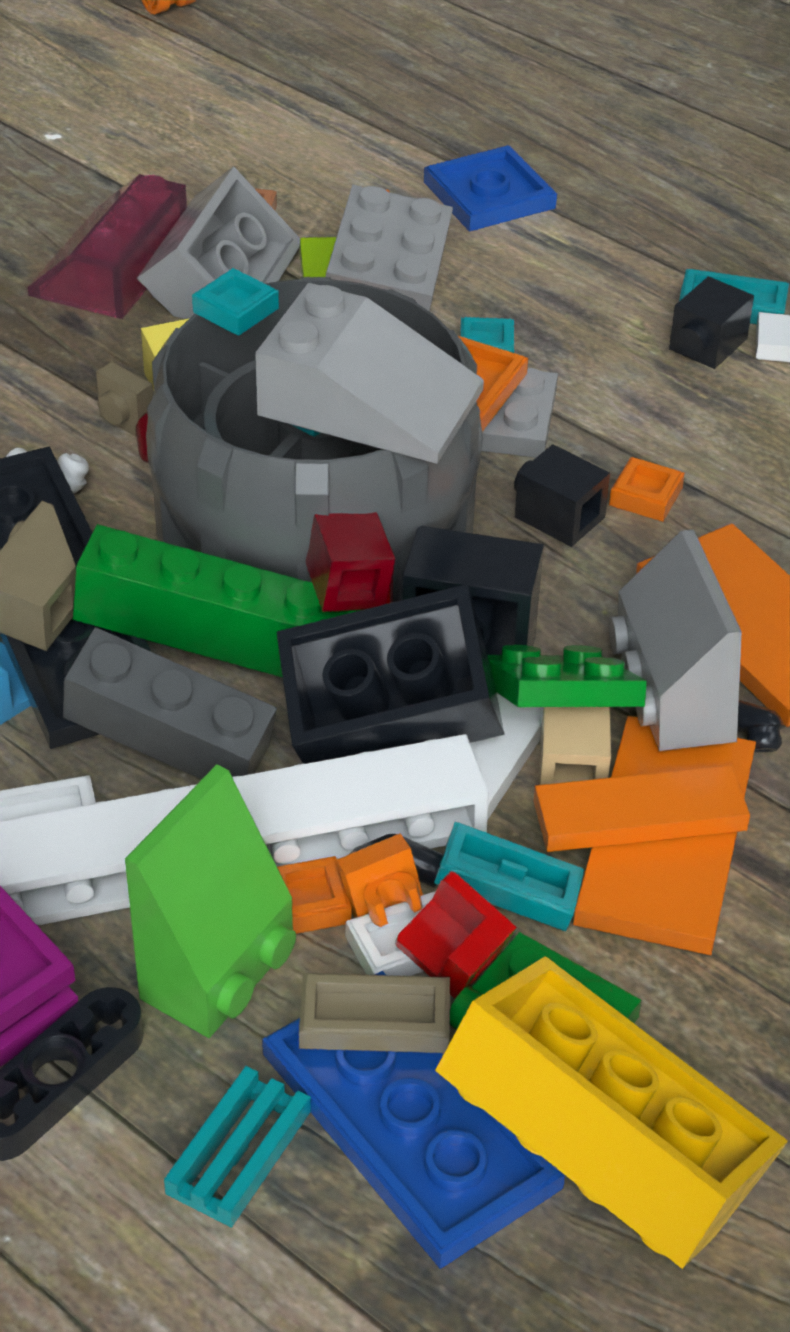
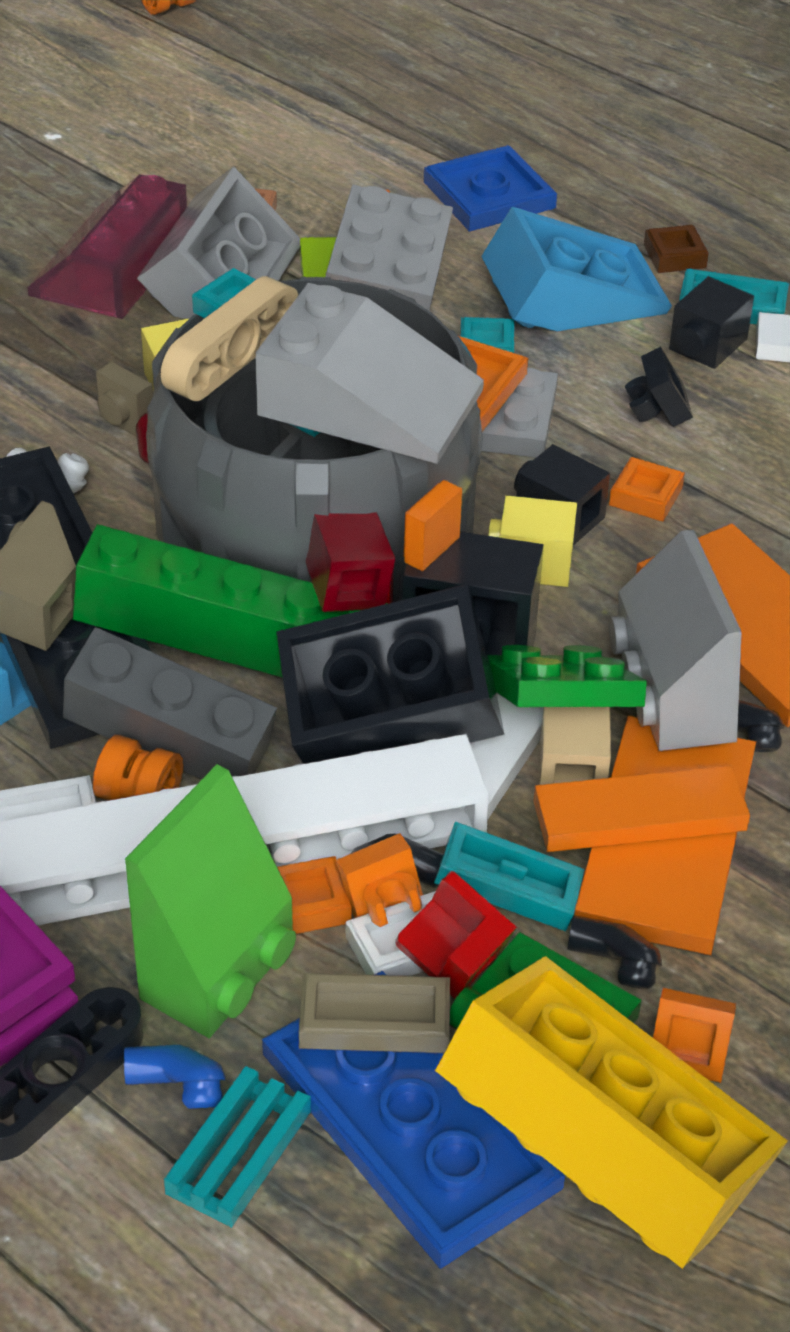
(131, 771): none -> orange wheel
(176, 1065): none -> blue arm
(225, 339): none -> tan beam
(432, 525): none -> orange tile
(542, 523): none -> light yellow brick
(569, 275): none -> dark azure slope
(619, 943): none -> black arm
(659, 390): none -> black tile
(675, 248): none -> reddish brown tile
(695, 1030): none -> orange tile

